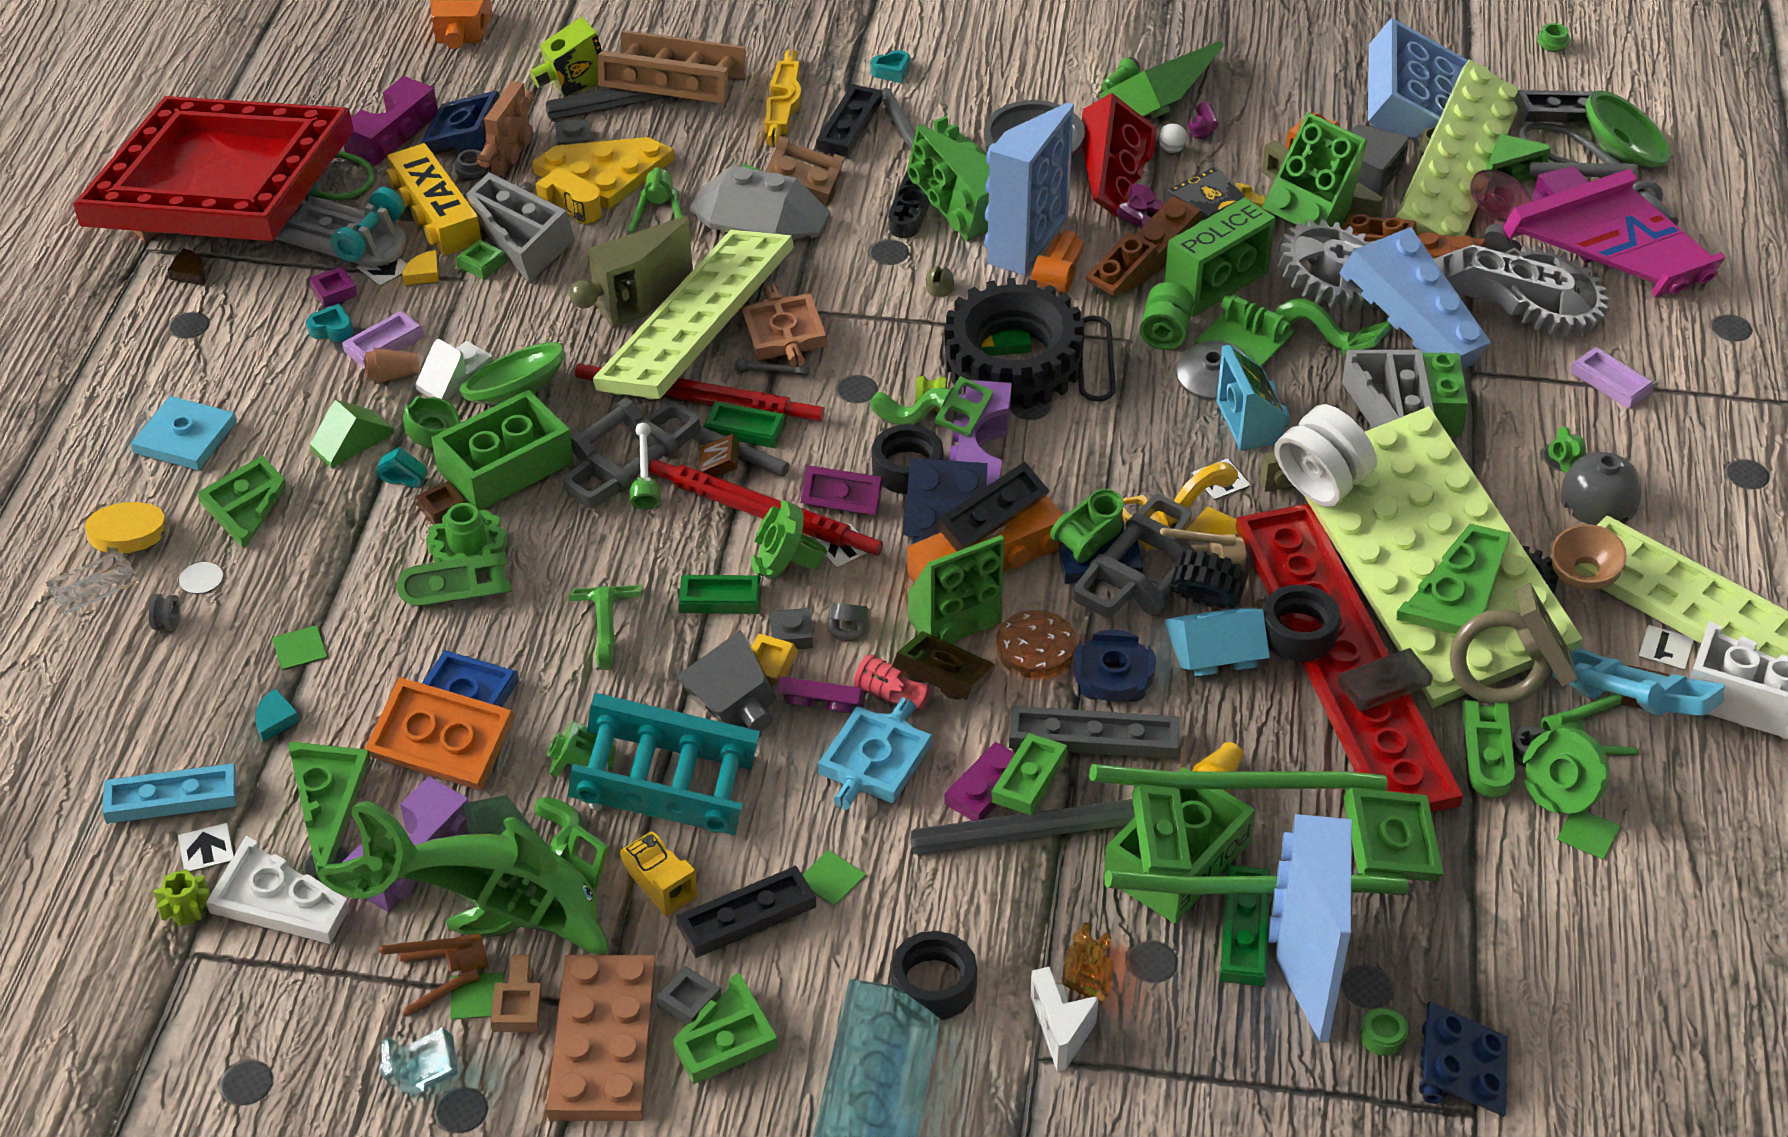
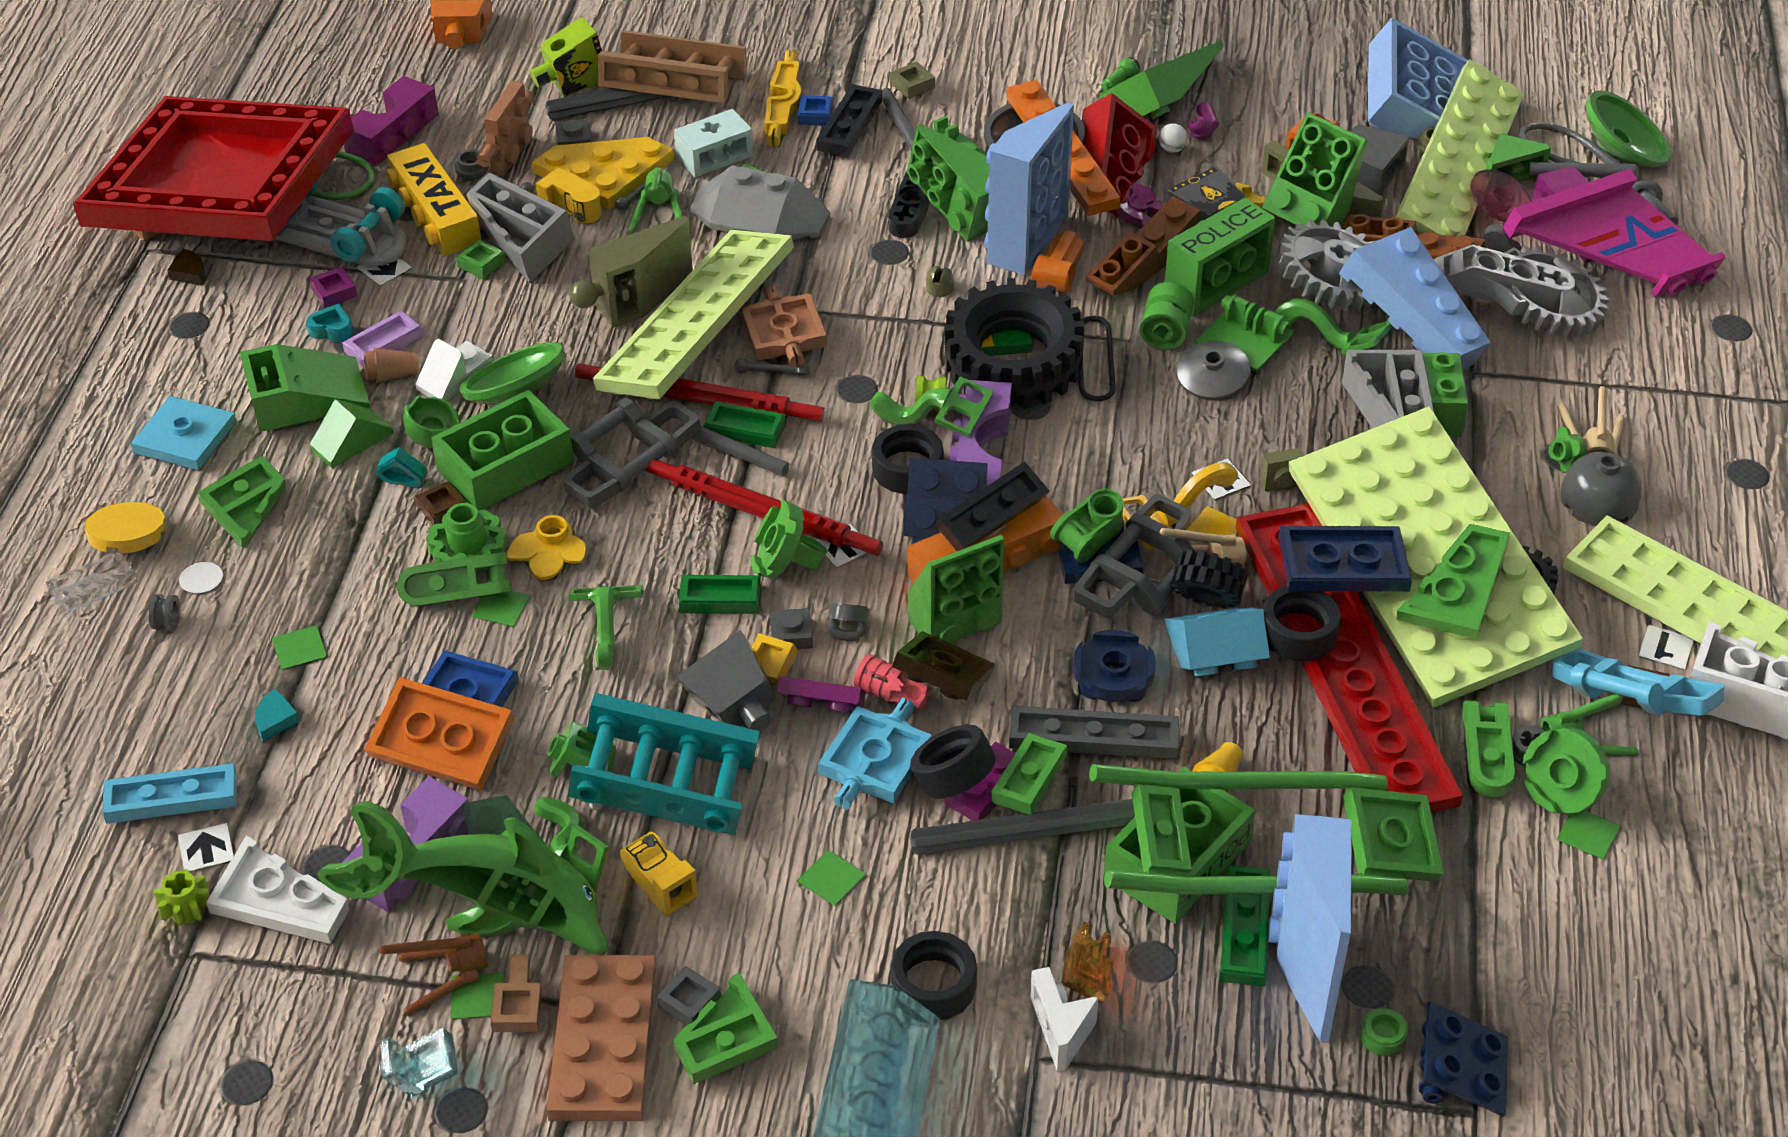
(299, 384): none -> bright green slope
(328, 790): bright green wing -> none
(421, 269): yellow tile -> none
(460, 124): dark blue plate -> none
(501, 608): none -> bright green sticker
(548, 547): none -> yellow plate
(622, 202): none -> dark grey hinge
(644, 490): bright green hinge -> none
(713, 142): none -> light aqua brick
(719, 456): reddish brown tile -> none
(746, 911): black plate -> none
(815, 110): none -> blue tile
(815, 179): medium nougat plate -> none
(842, 490): magenta plate -> none
(891, 66): teal tile -> none
(912, 80): none -> olive plate
(953, 761): none -> black tyre
(1036, 643): clear orange tile -> none
(1086, 178): none -> orange plate
(1249, 401): medium azure slope -> none
(1325, 455): white wheel -> none
(1344, 558): none -> dark blue tile
(1385, 679): clear smoke plate -> none
(1538, 637): dark tan tile -> none
(1552, 106): black plate -> none
(1554, 37): bright green plate -> none
(1588, 545): medium nougat piece -> none
(1597, 438): none -> tan plant
(1612, 377): lavender tile -> none

